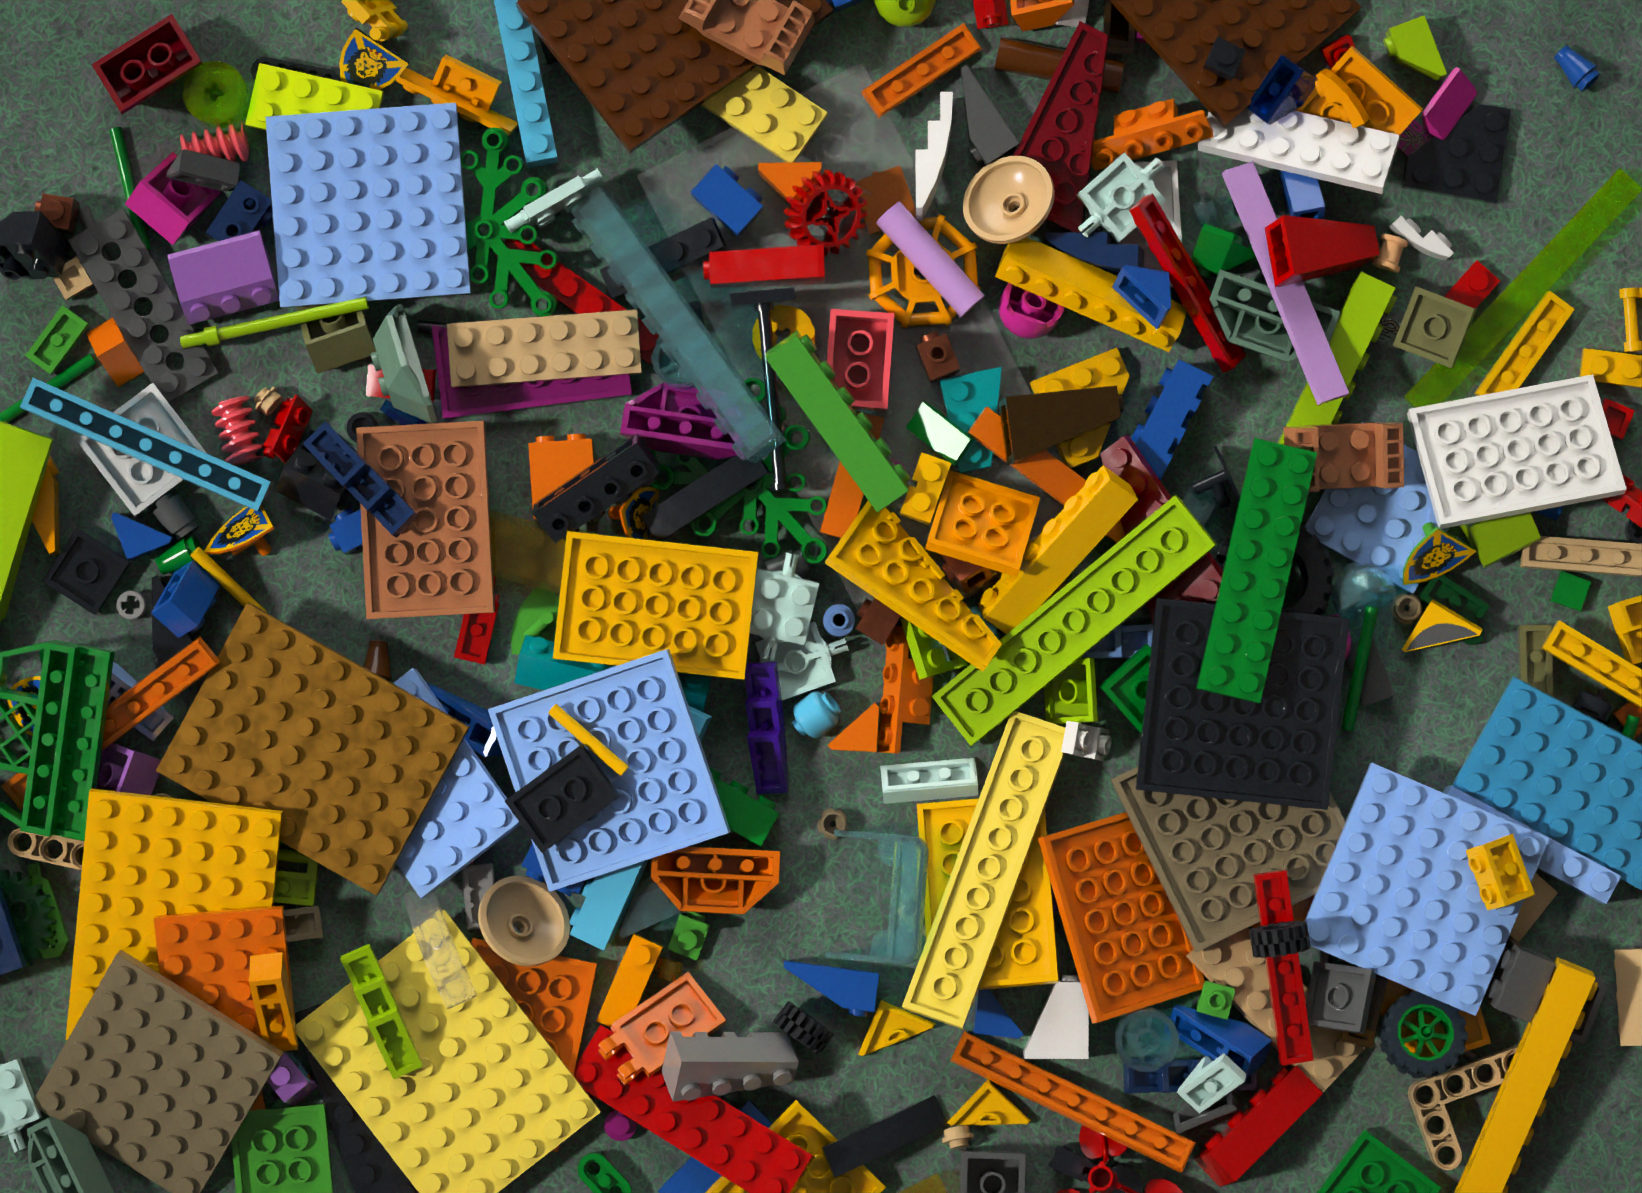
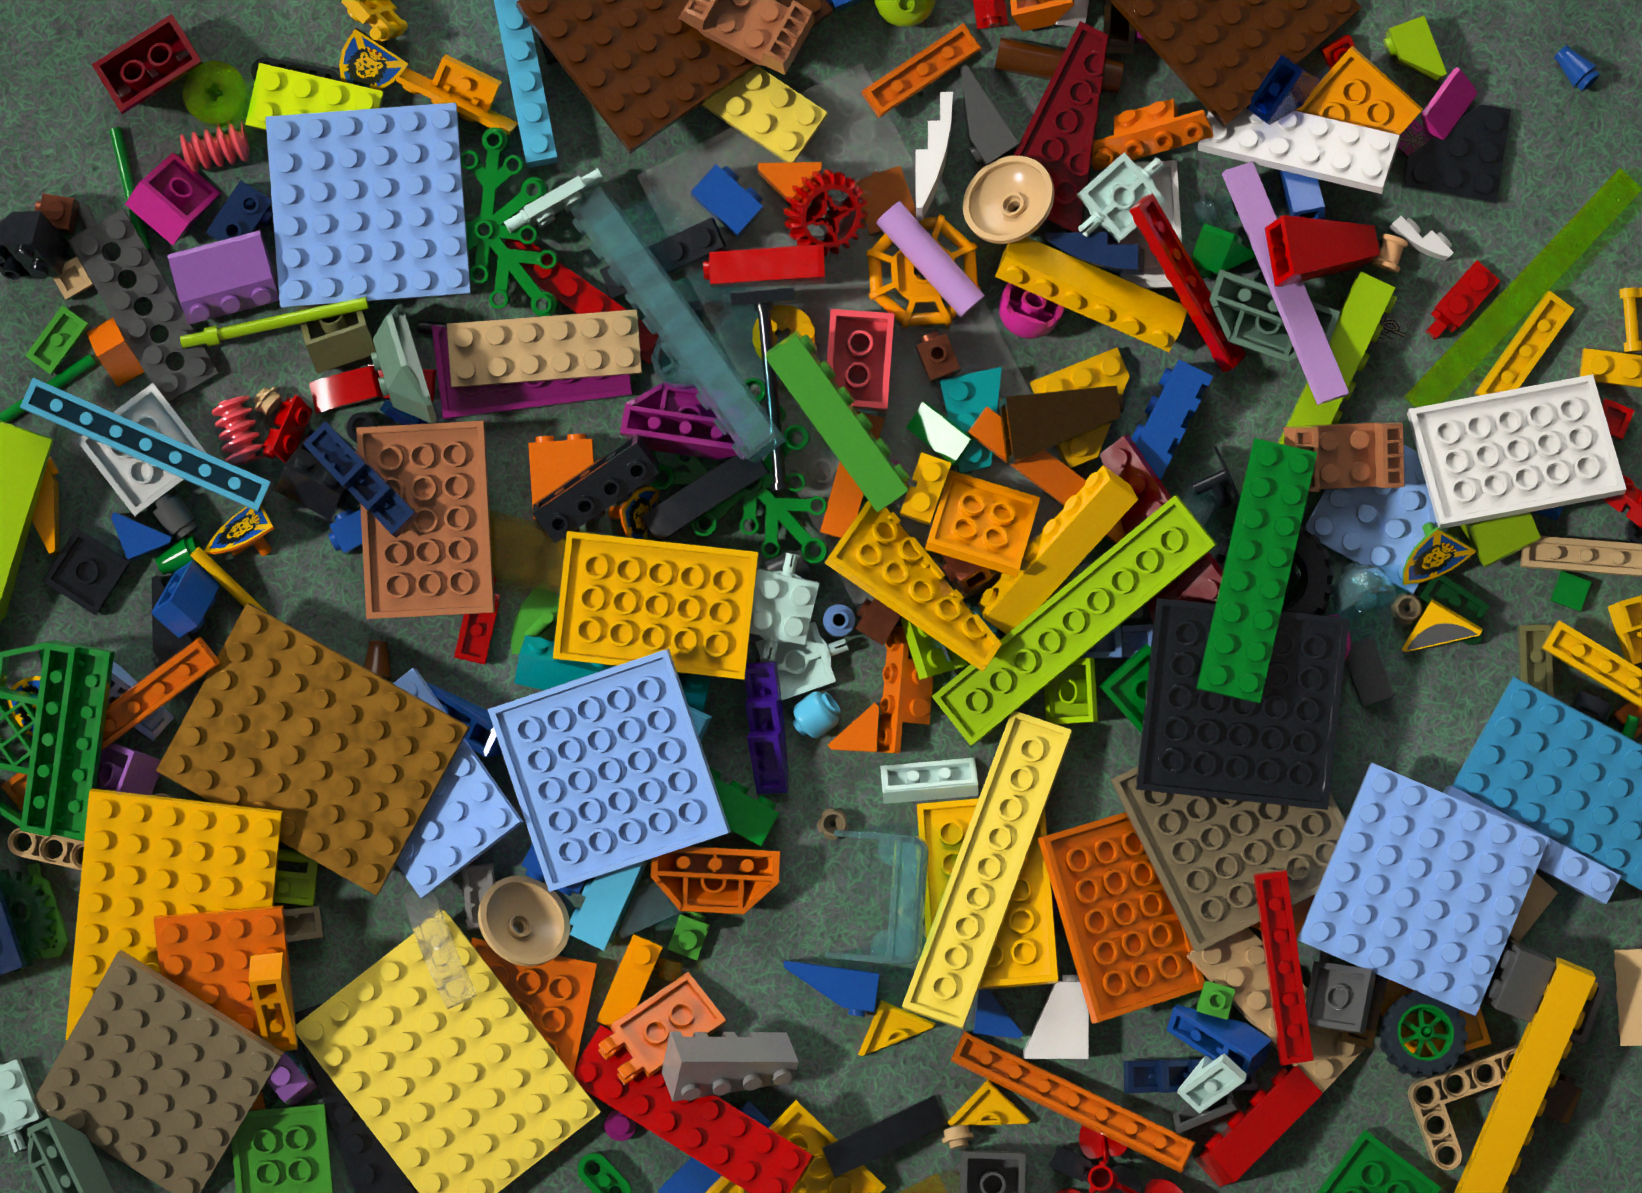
(138, 612): light grey bush -> none
(204, 170): dark grey slope -> none
(344, 389): none -> red slope
(381, 1011): lime slope -> none
(562, 798): black plate -> none
(588, 740): yellow bar -> none
(803, 1028): black tyre -> none
(1086, 741): white slope -> none
(1146, 292): blue slope -> none
(1146, 1039): clear light blue cylinder -> none
(1224, 58): black plate -> none
(1280, 939): black tyre -> none
(1335, 89): light orange slope -> none
(1359, 668): green bar -> none
(1434, 327): olive plate -> none
(1499, 872): yellow bracket -> none
(1562, 1099): none -> dark brown slope

